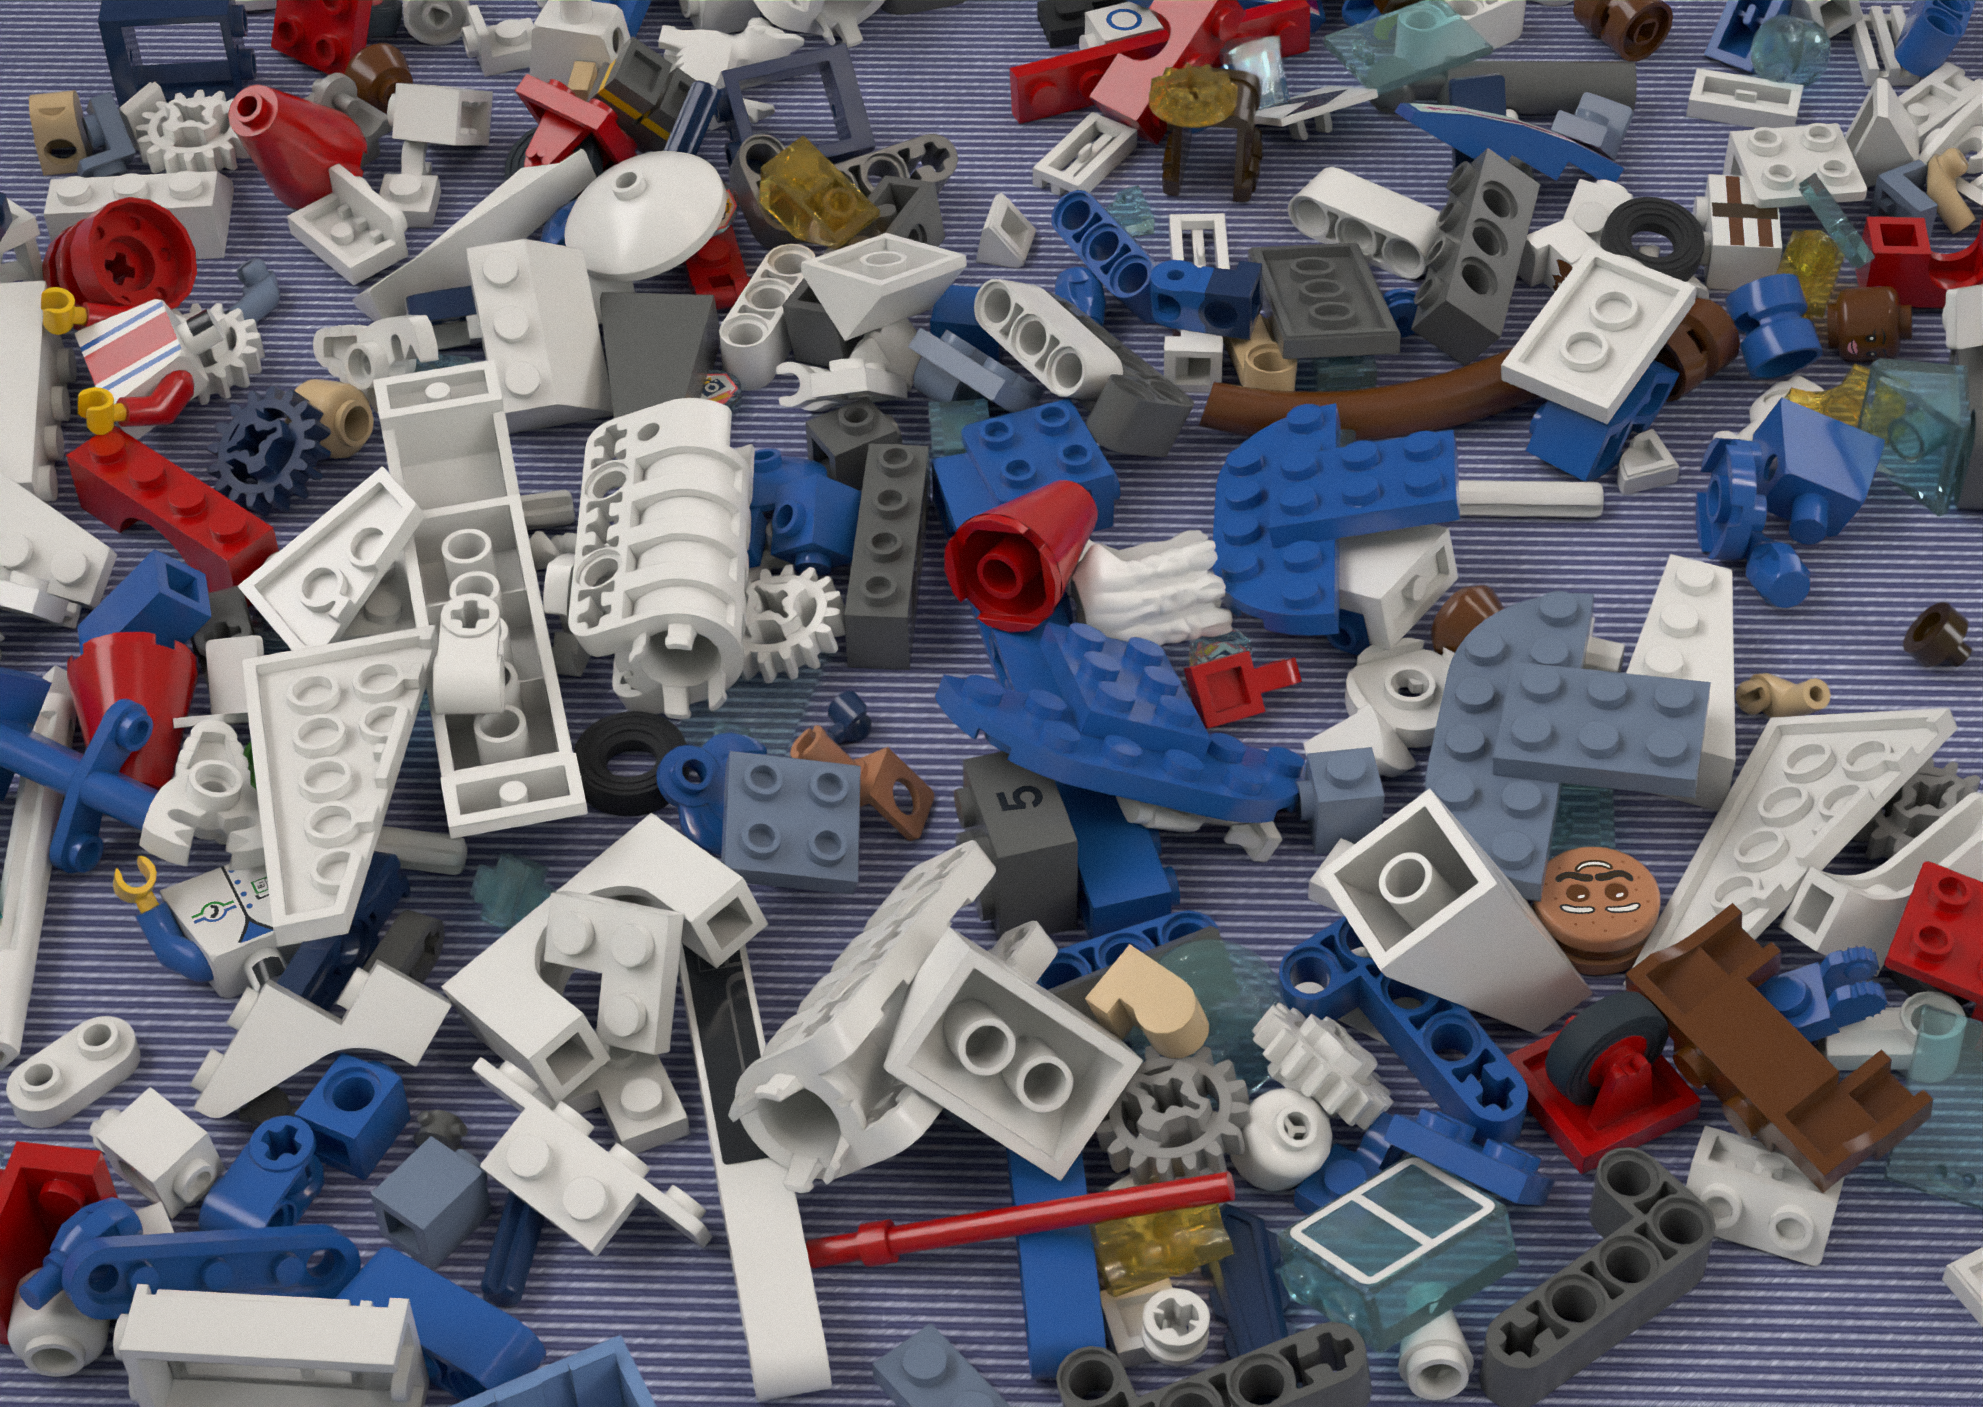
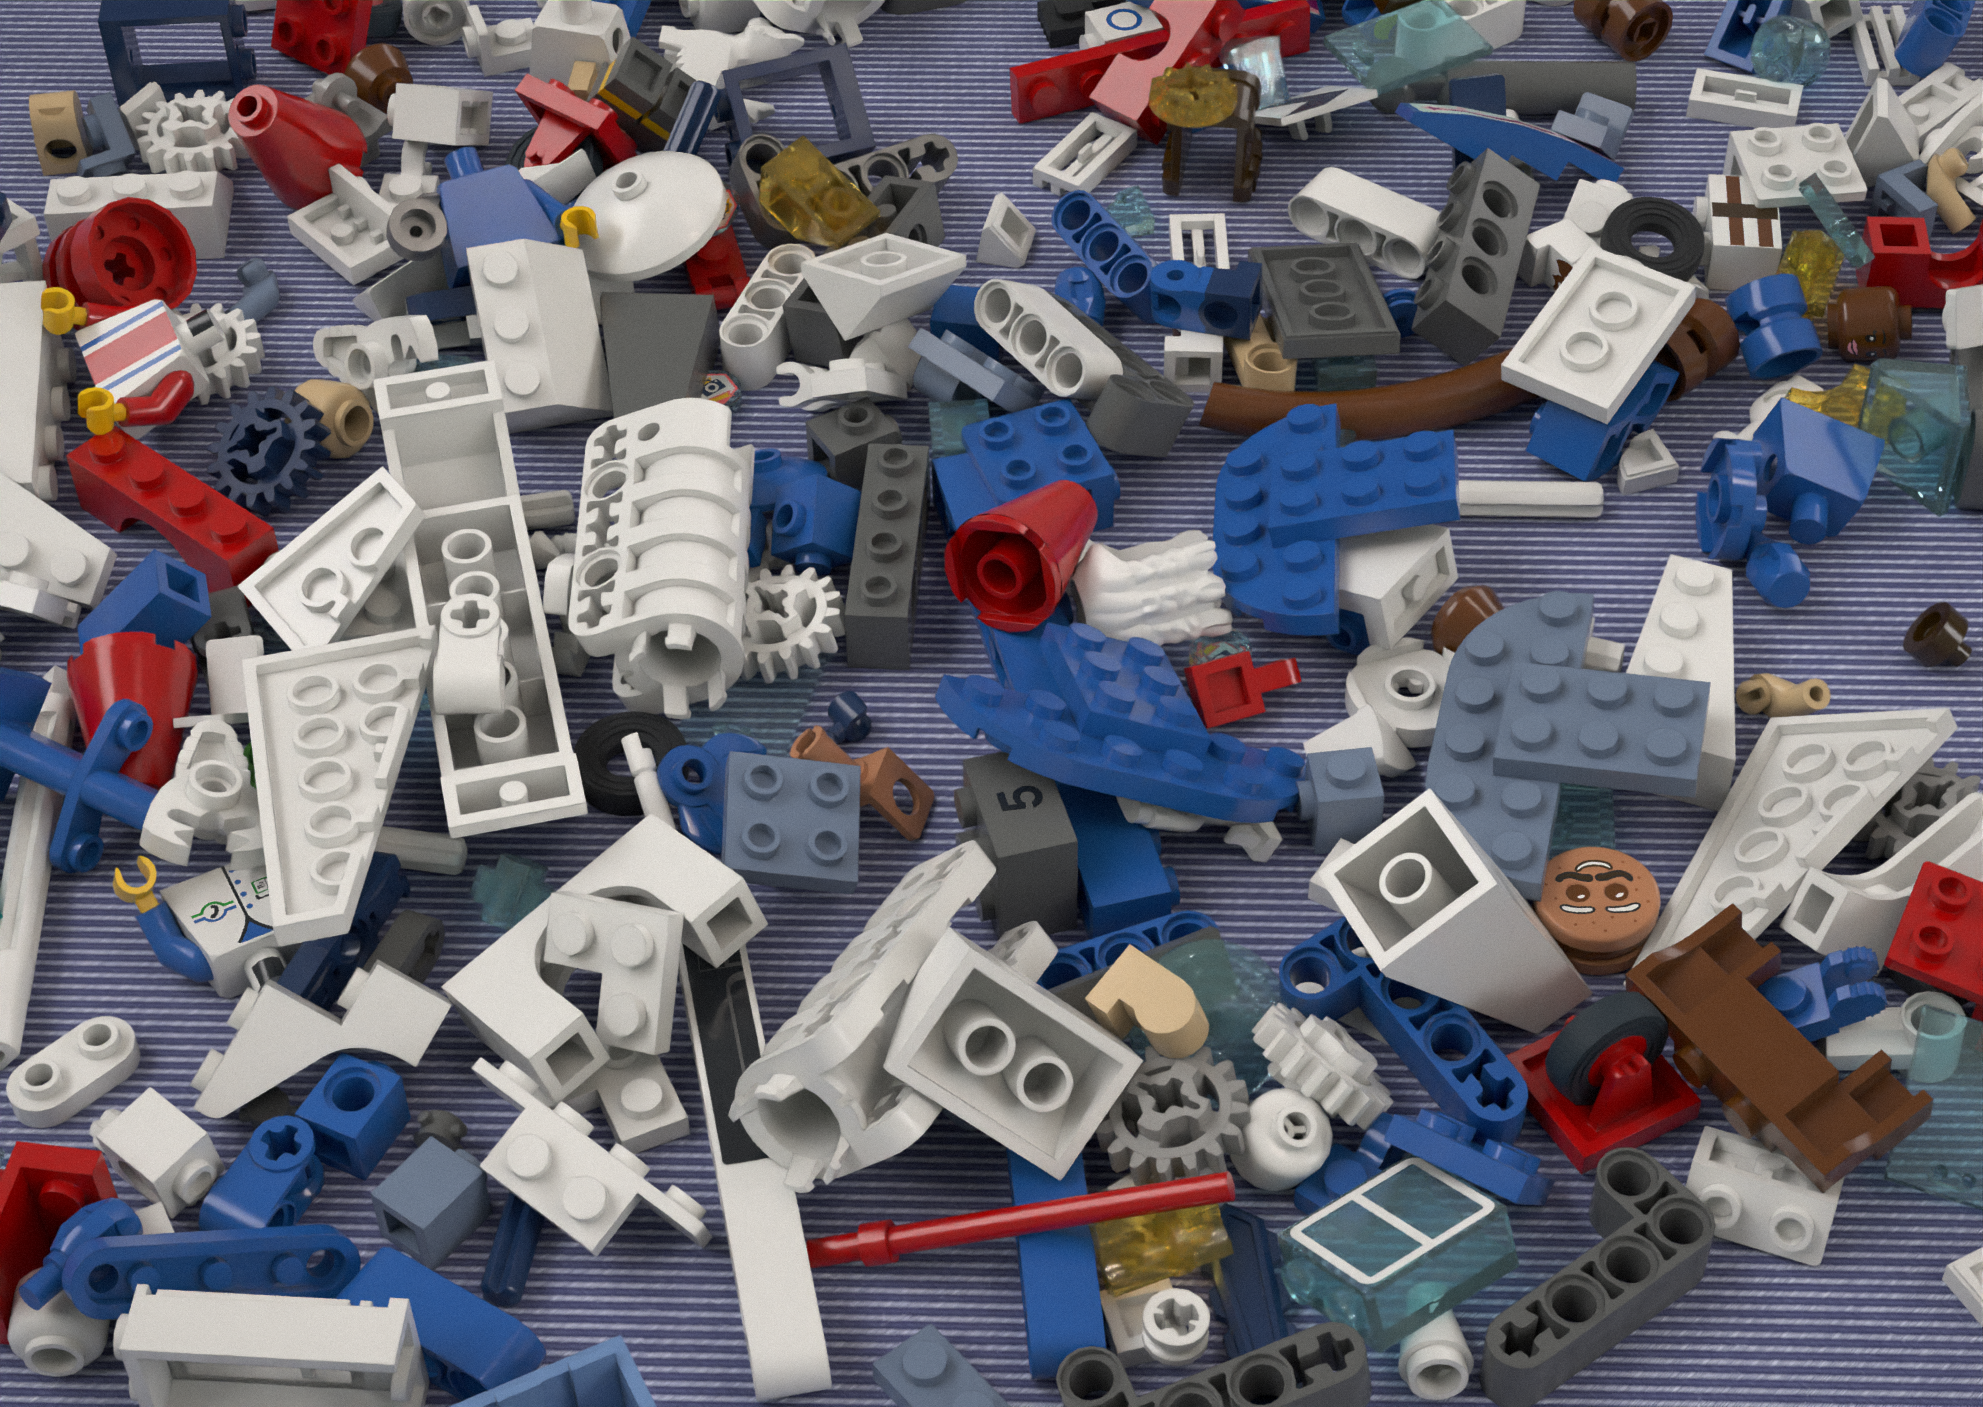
(481, 210): none -> torso
(646, 782): none -> white wheel

